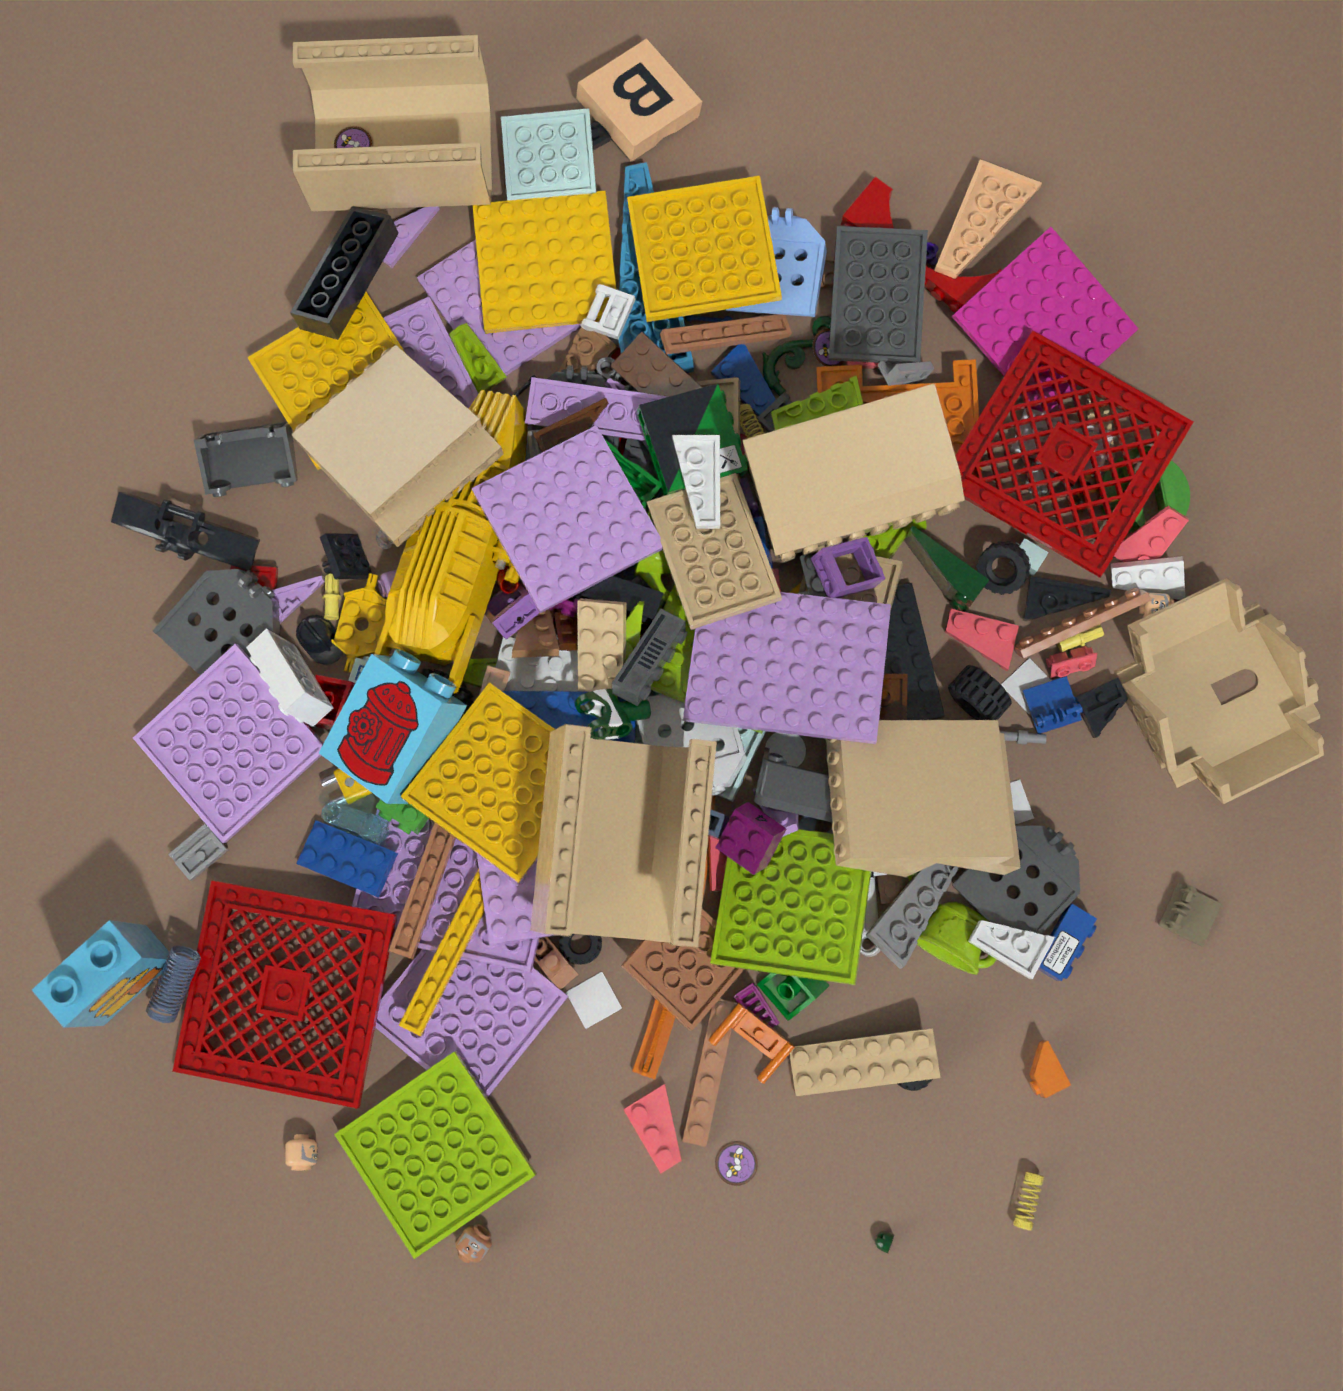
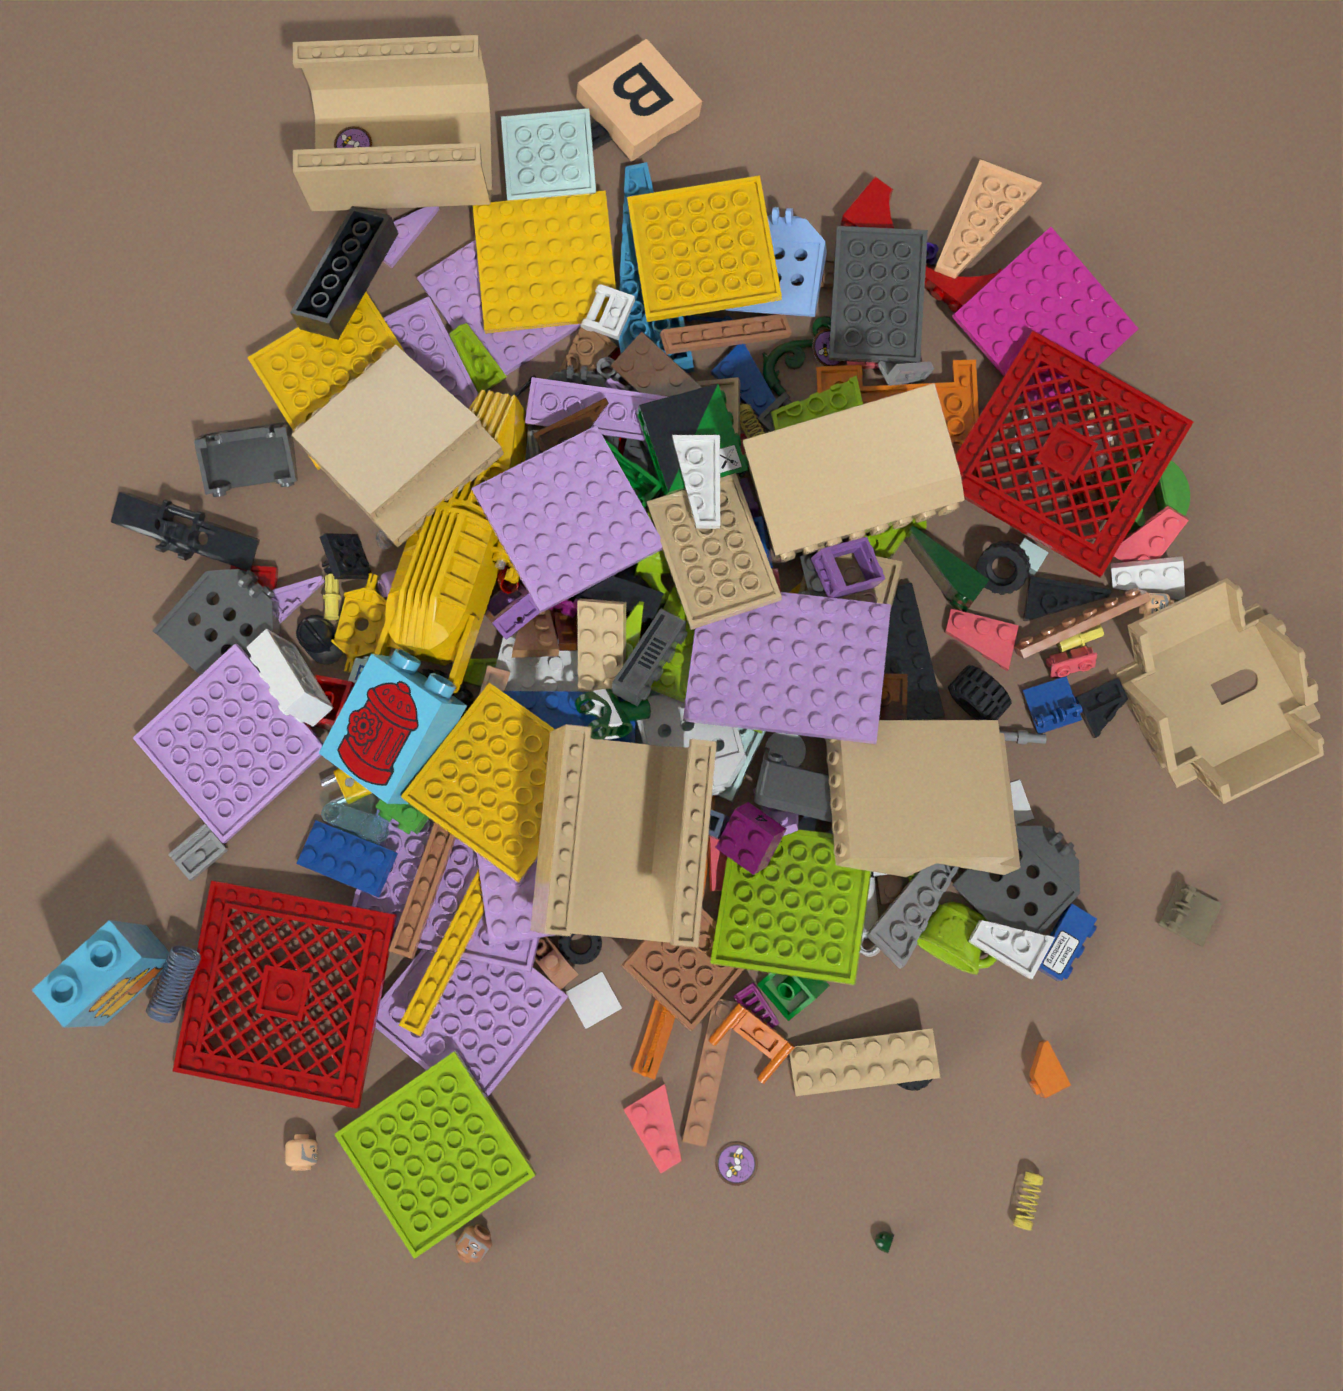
(1025, 677): white sticker -> none

